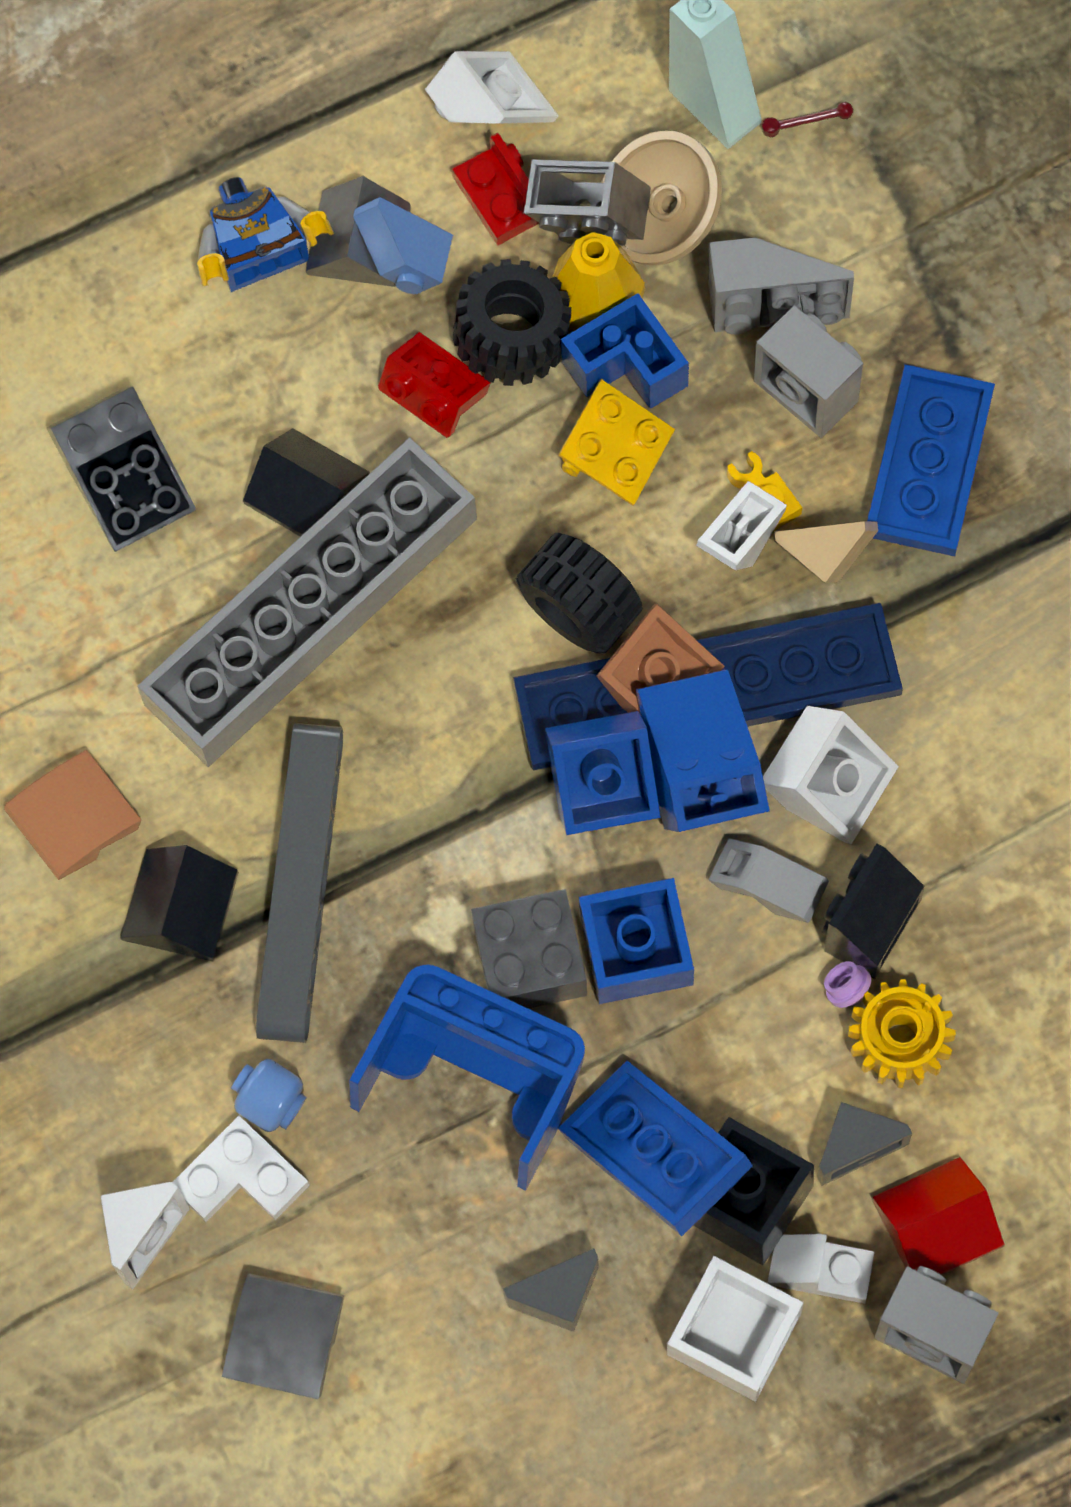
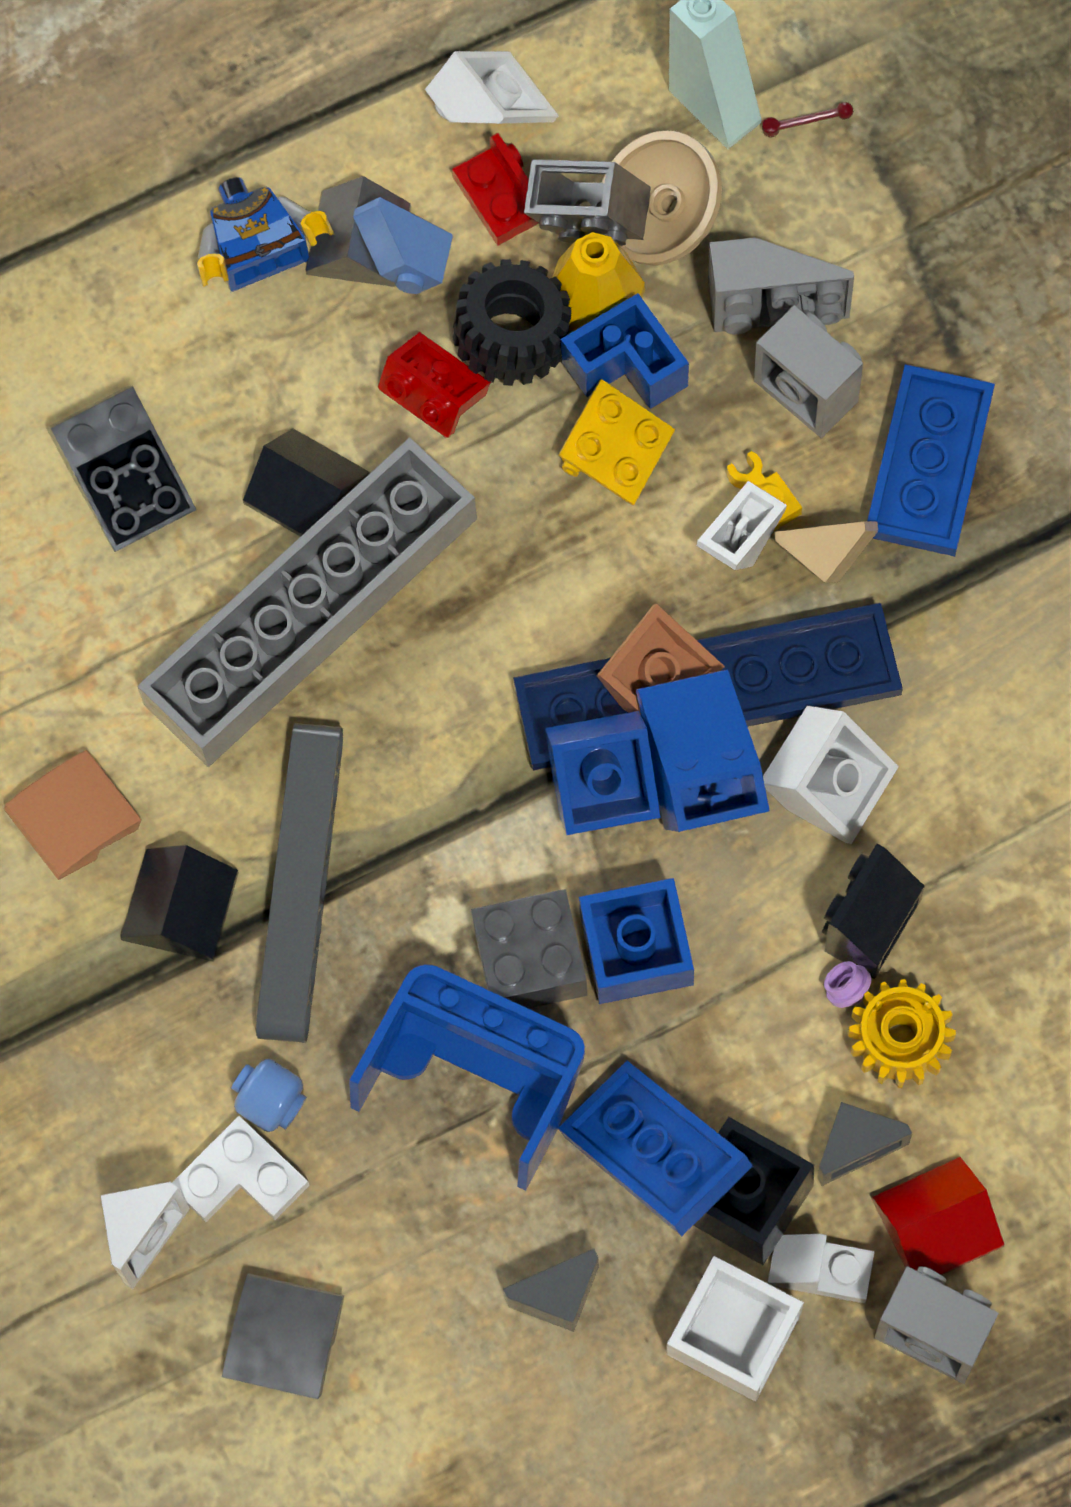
(579, 593): black tyre -> none
(770, 879): light grey slope -> none

